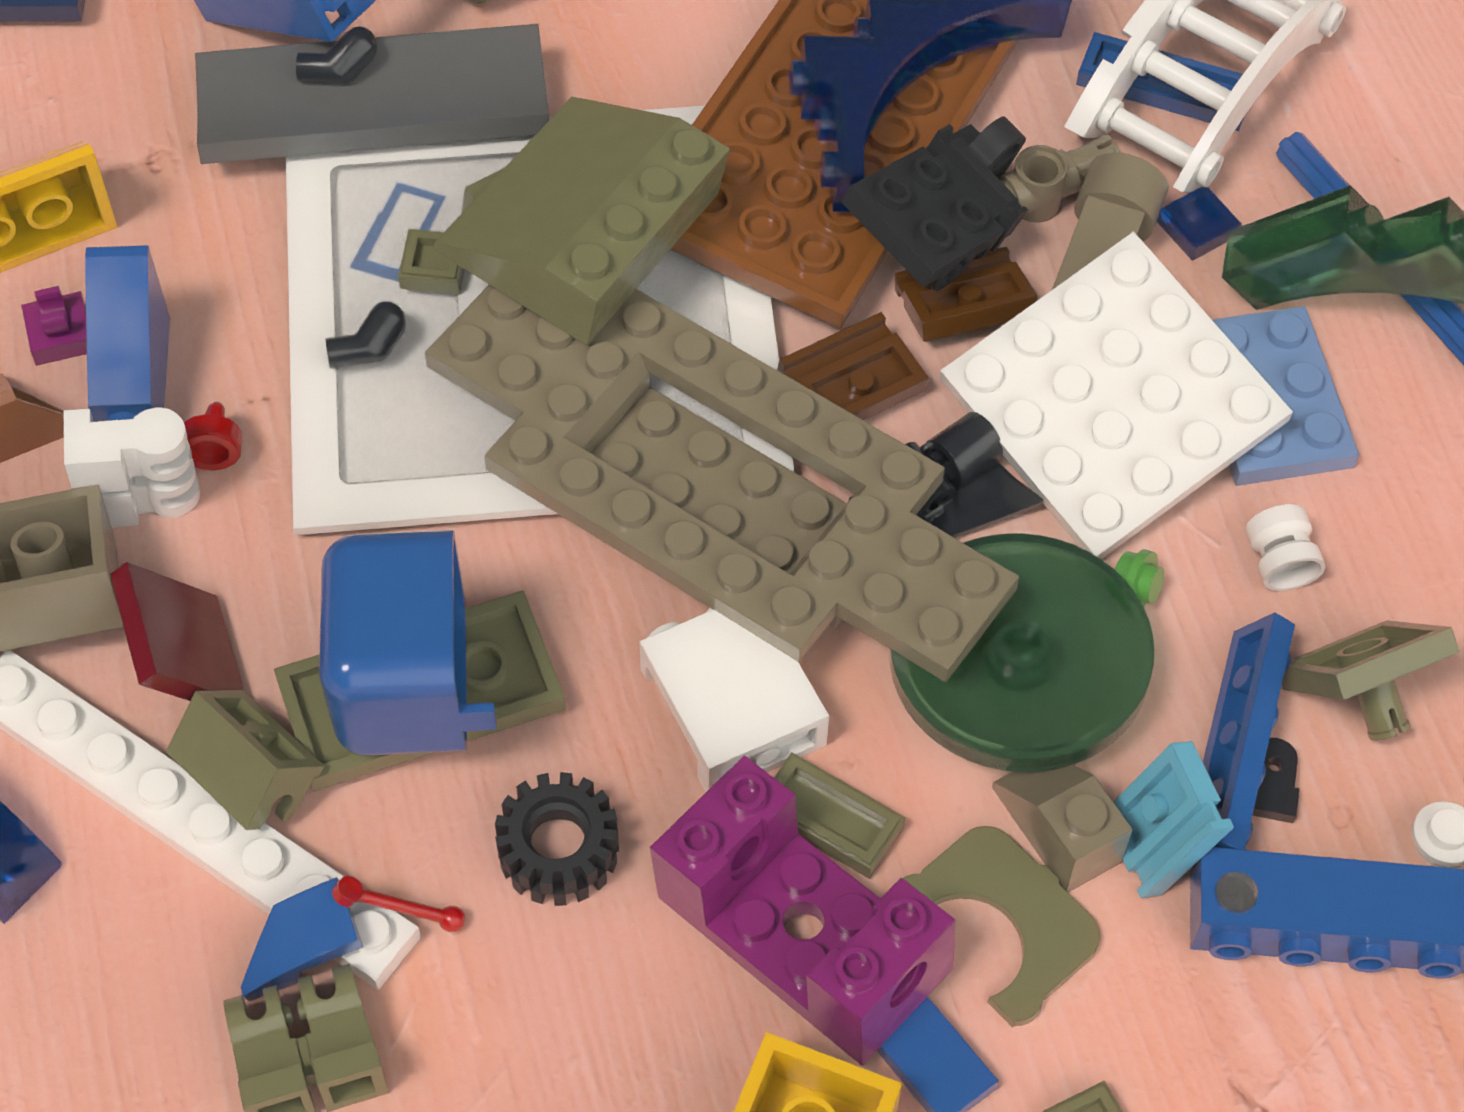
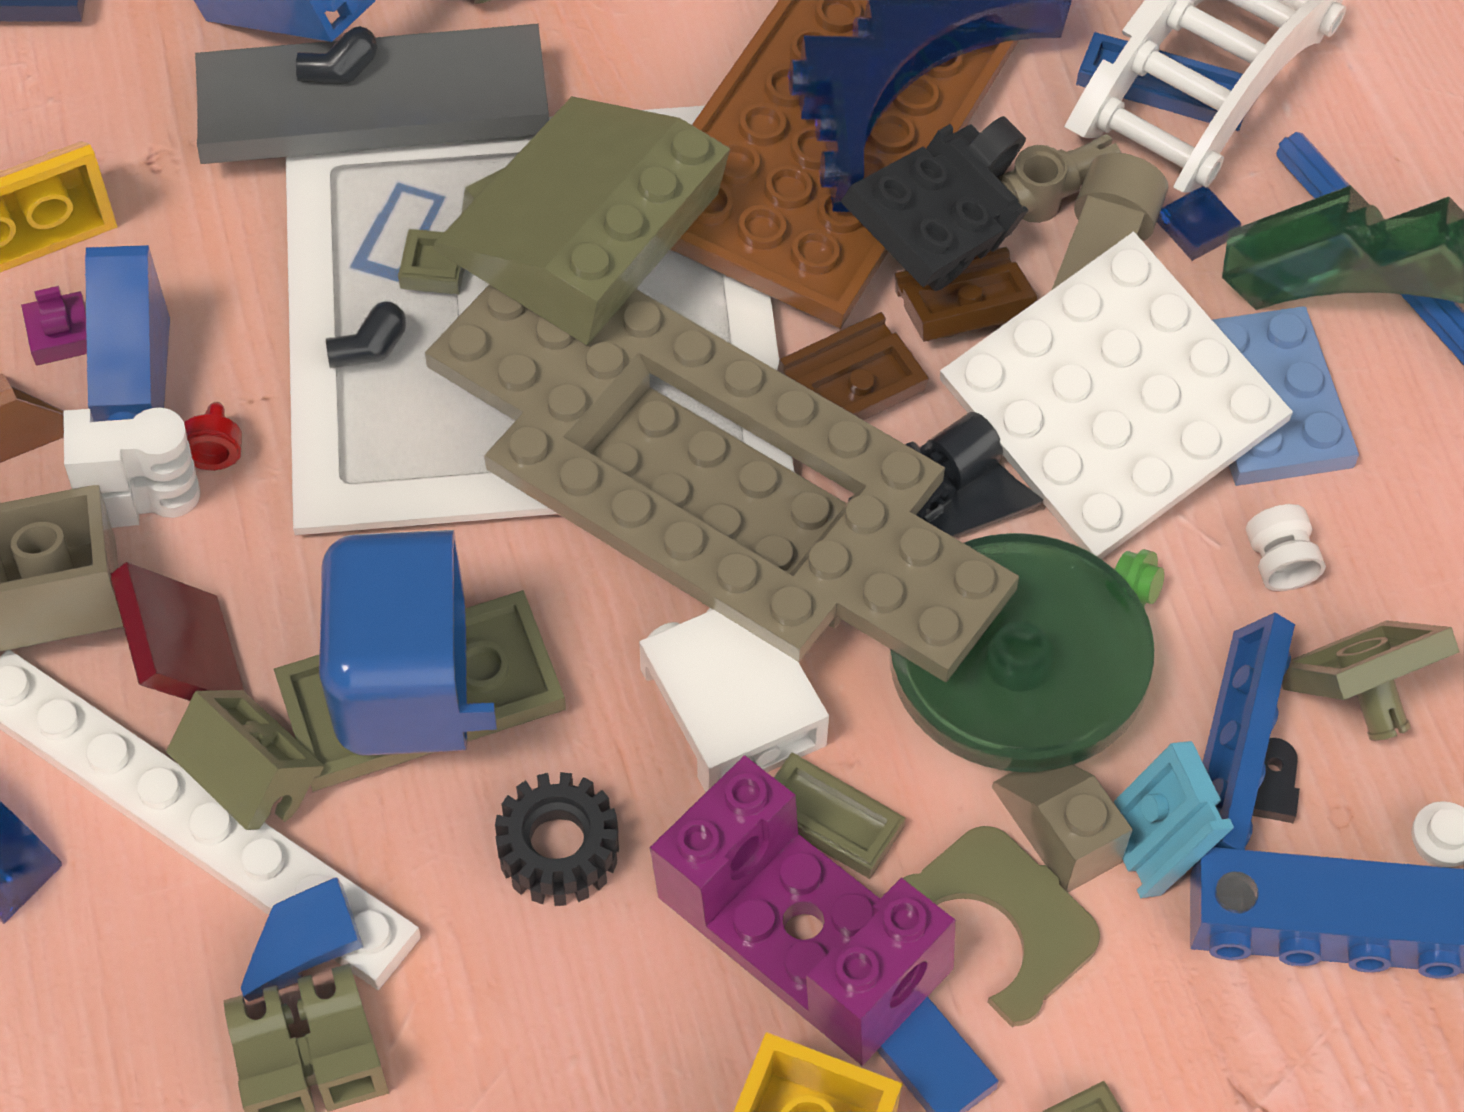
(349, 891): red hinge -> none

